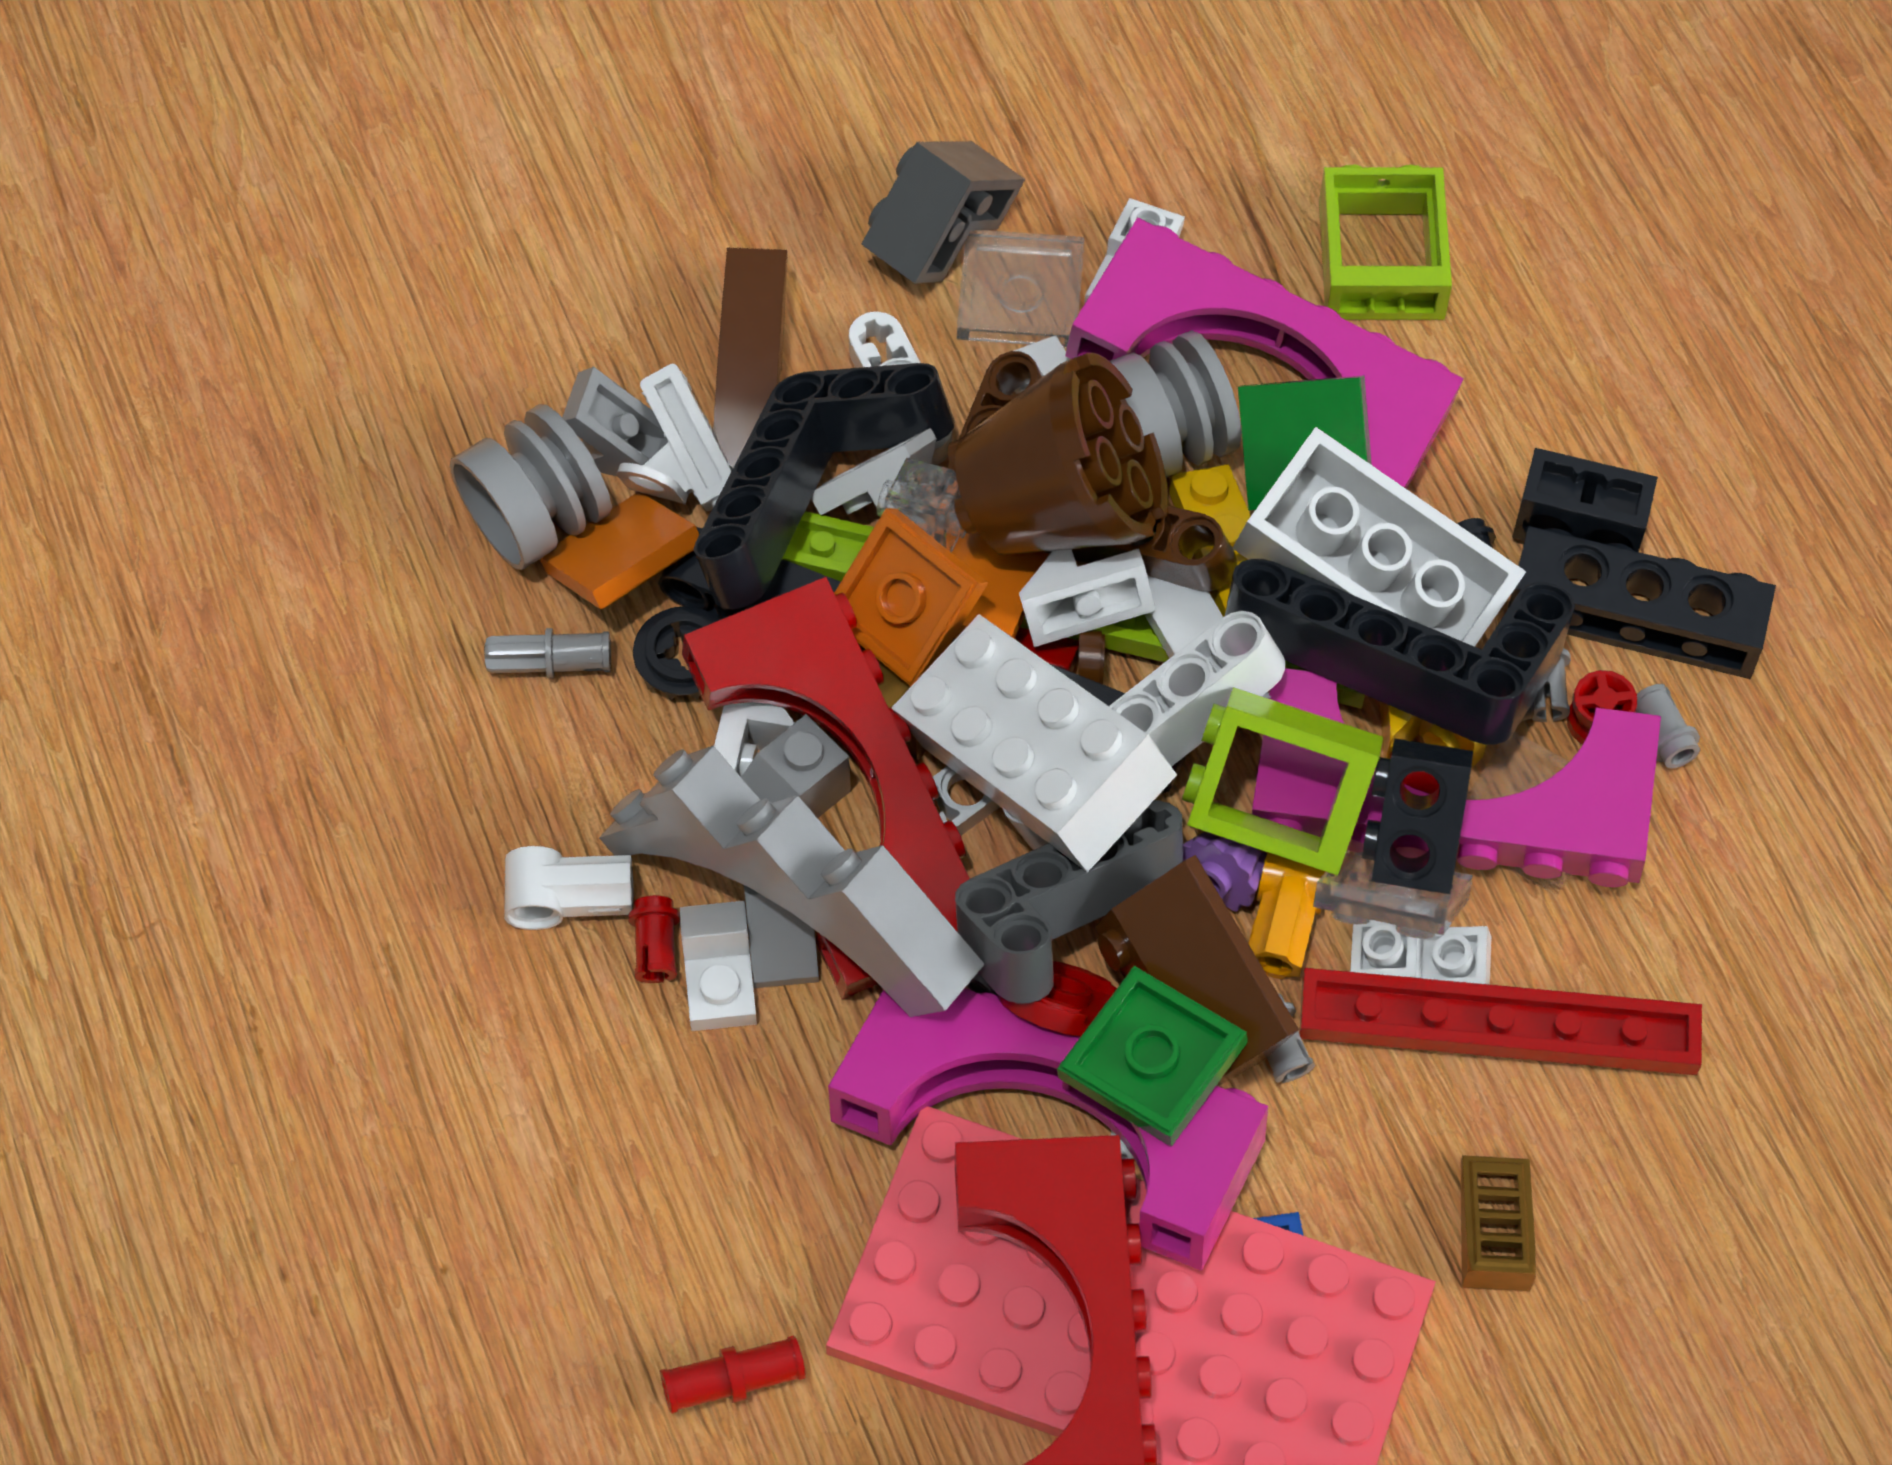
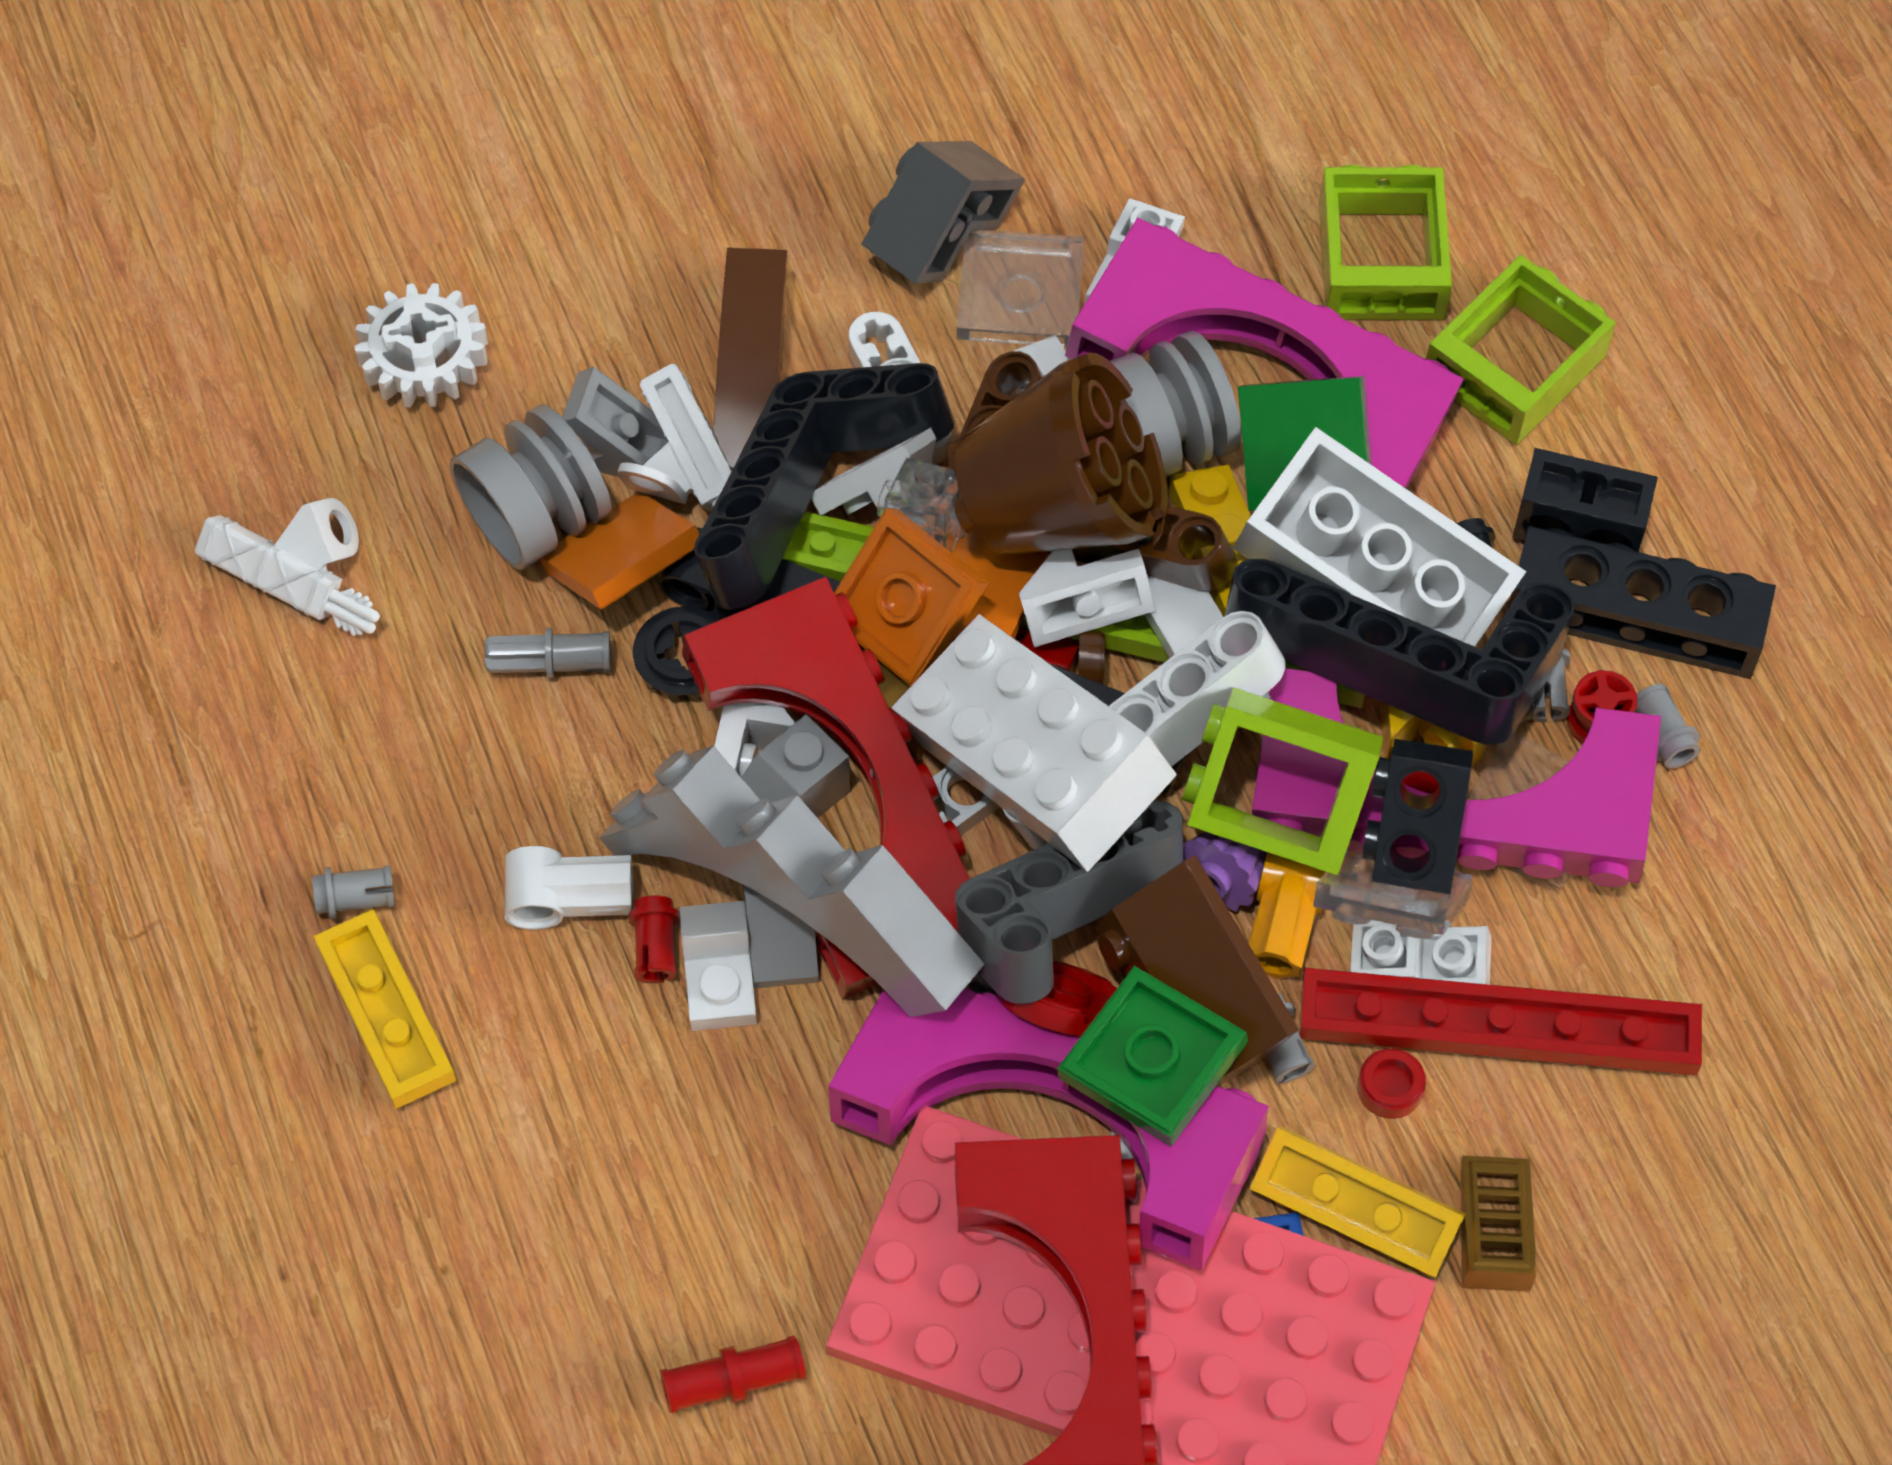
(296, 564): none -> white piece
(349, 890): none -> light grey pin
(384, 1009): none -> yellow plate
(421, 345): none -> white gear
(1357, 1201): none -> yellow plate
(1391, 1083): none -> red tile
(1491, 391): none -> lime window

